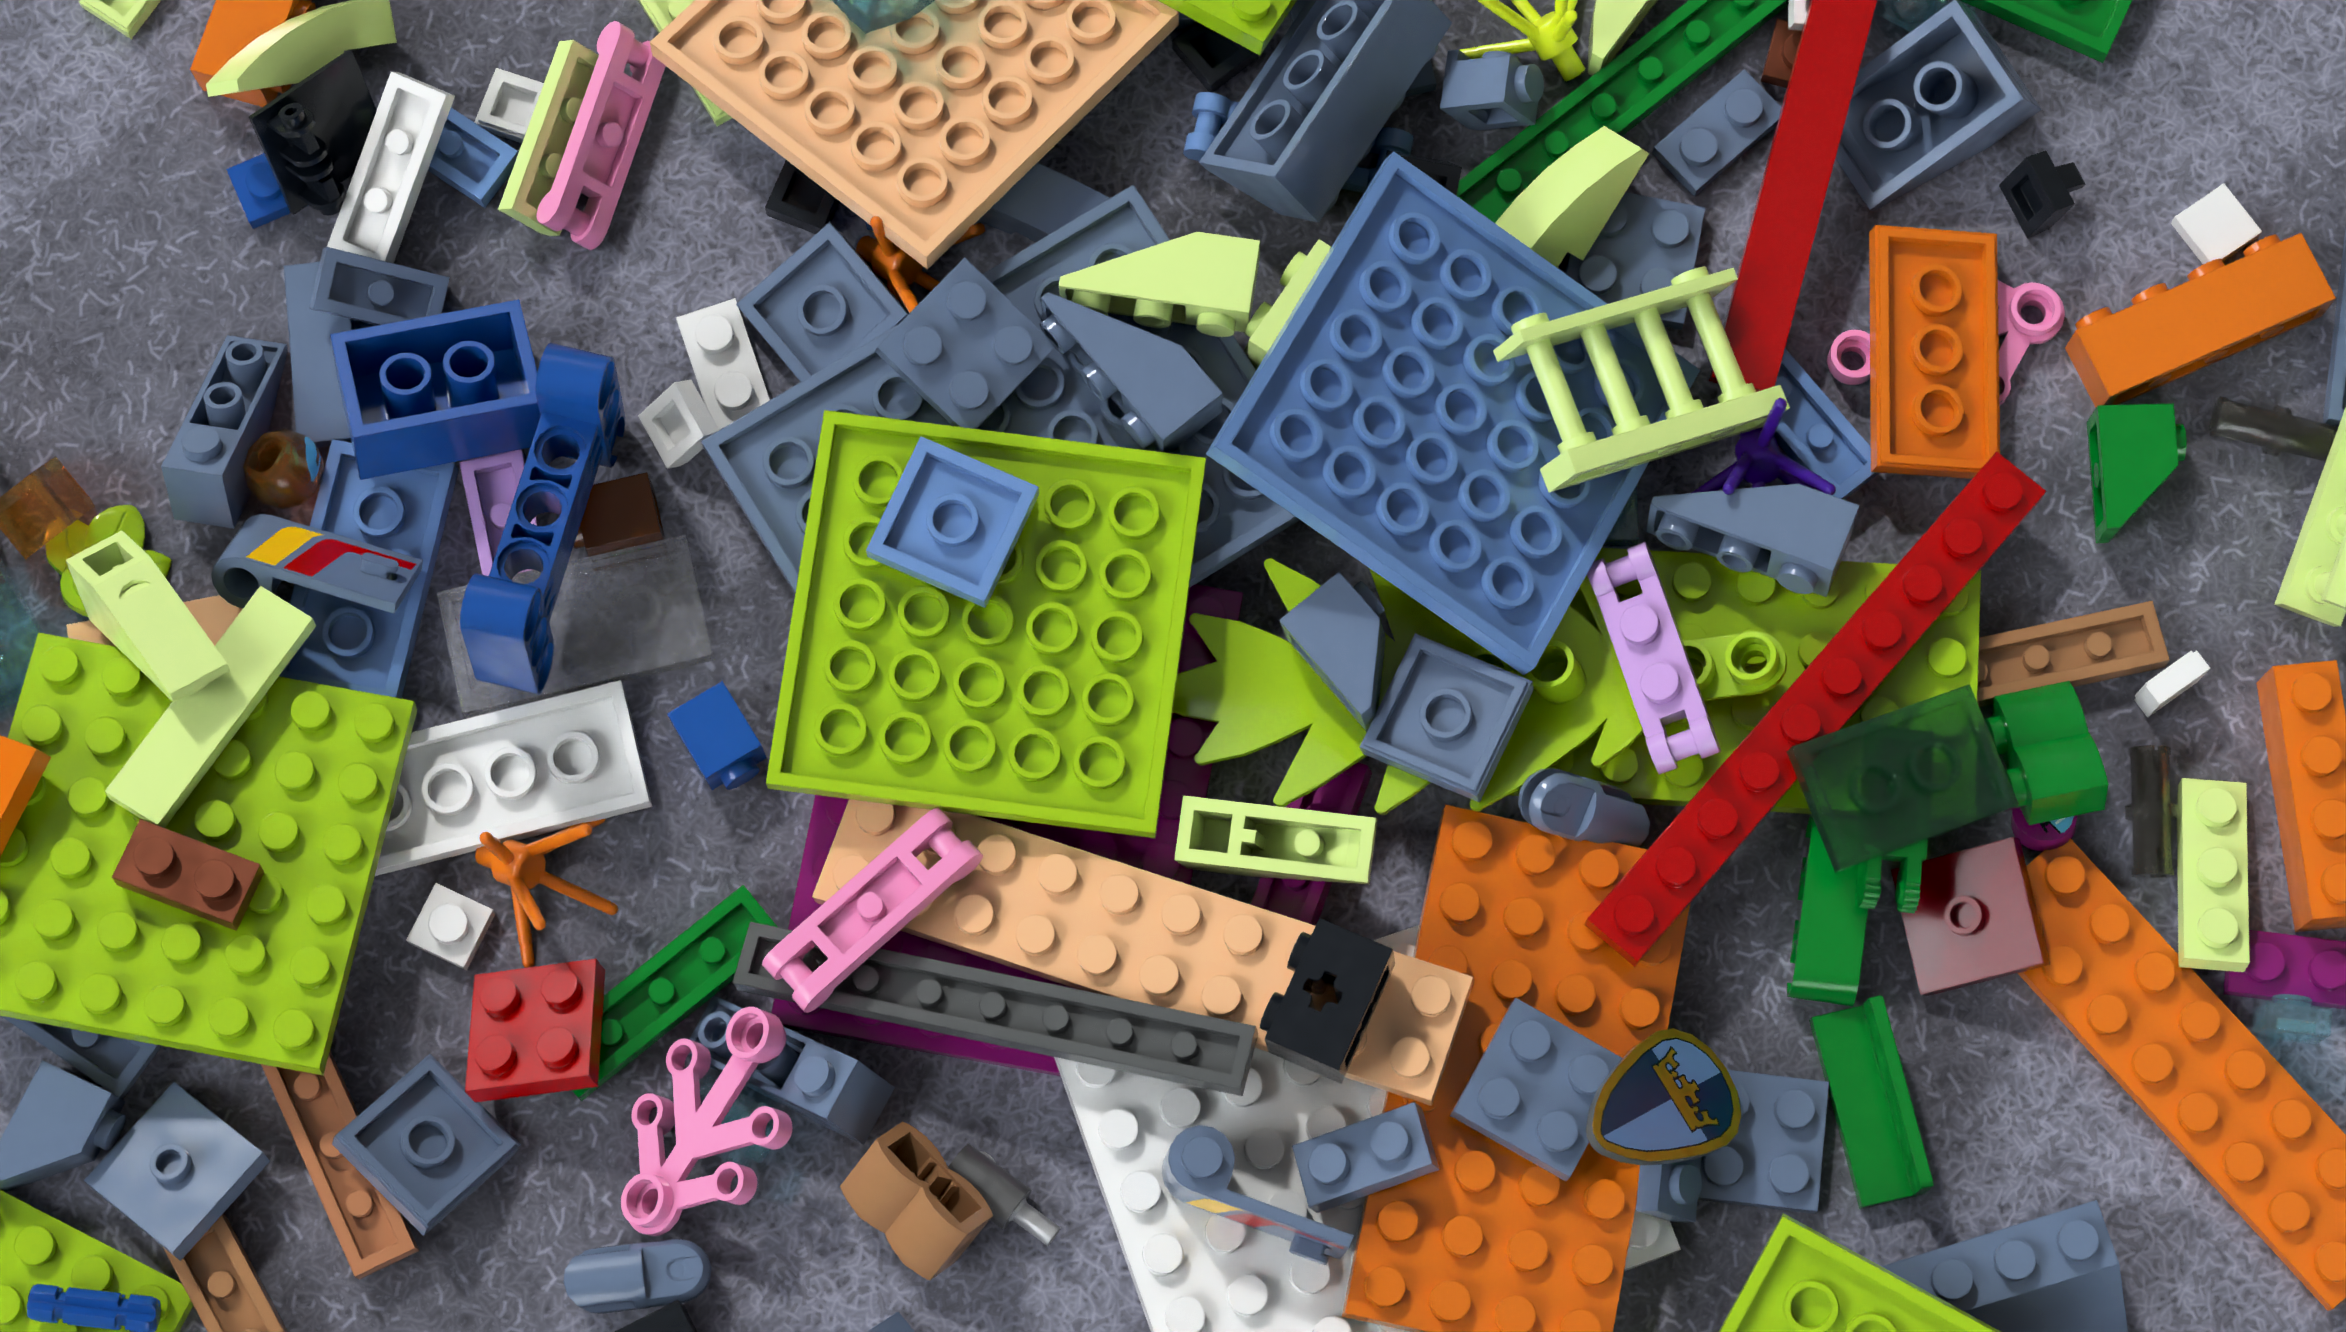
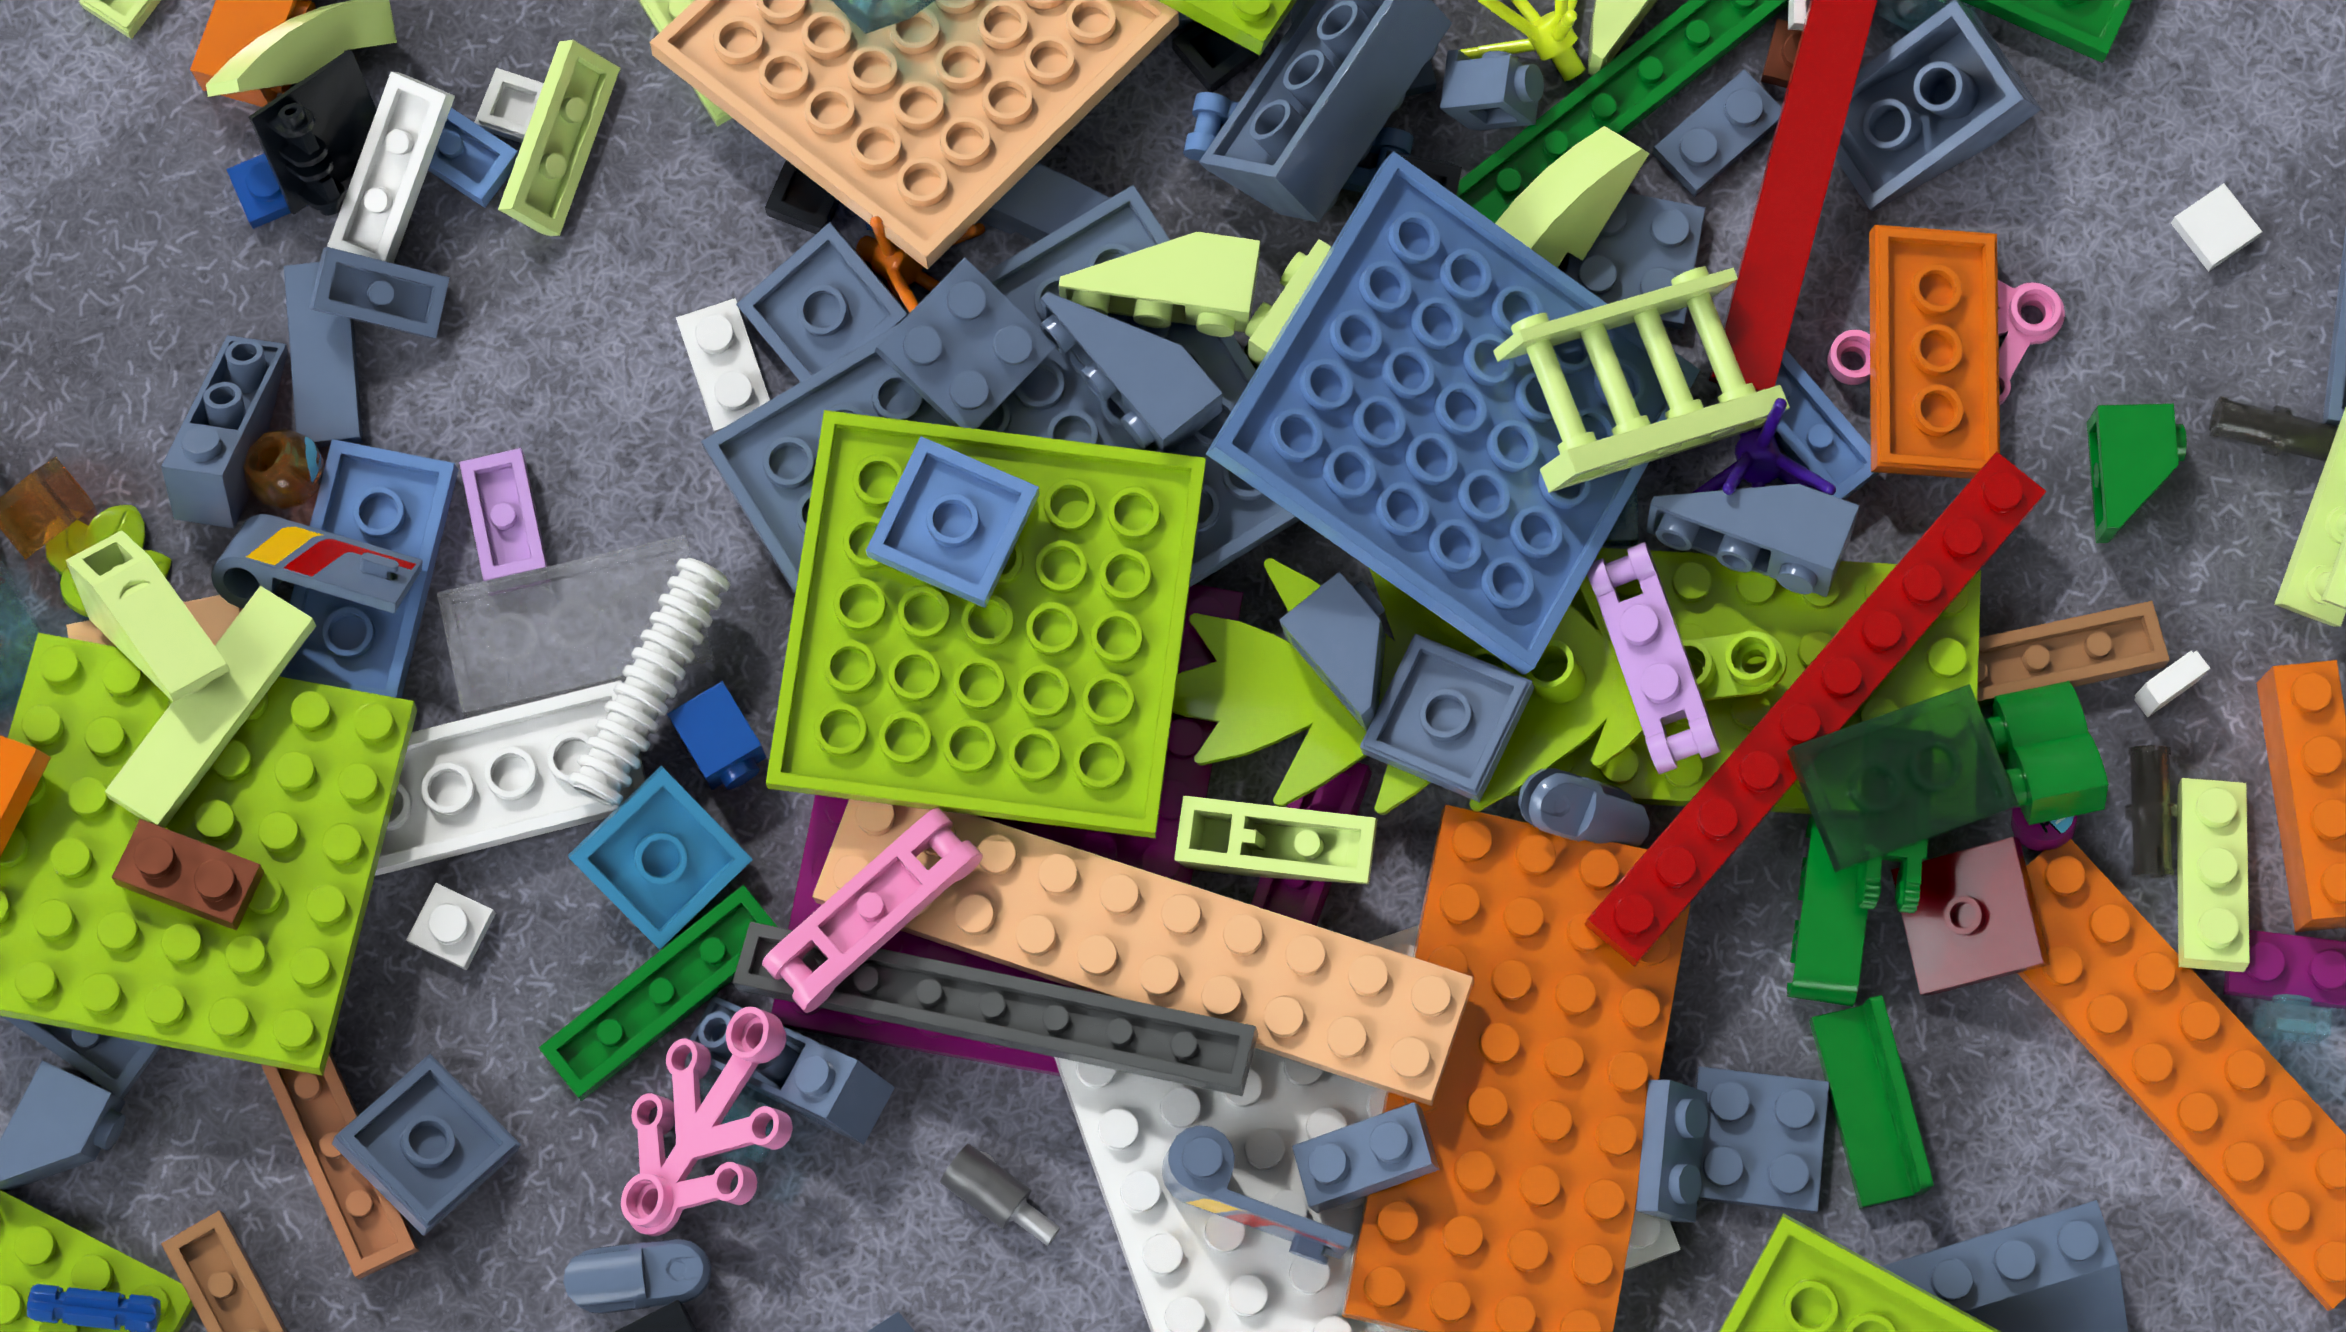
(177, 1171): sand blue plate -> none
(438, 388): blue brick -> none
(524, 867): orange plant -> none
(535, 1030): plate -> none
(579, 419): blue beam -> none
(603, 137): bright pink plate -> none
(620, 516): reddish brown brick -> none
(649, 681): none -> white piece
(660, 857): none -> dark azure plate
(678, 423): white plate -> none
(916, 1200): medium nougat brick -> none
(1327, 1038): black brick -> none
(1536, 1089): sand blue plate -> none
(1664, 1103): shield -> none
(2040, 192): black tile -> none
(2199, 321): orange brick -> none

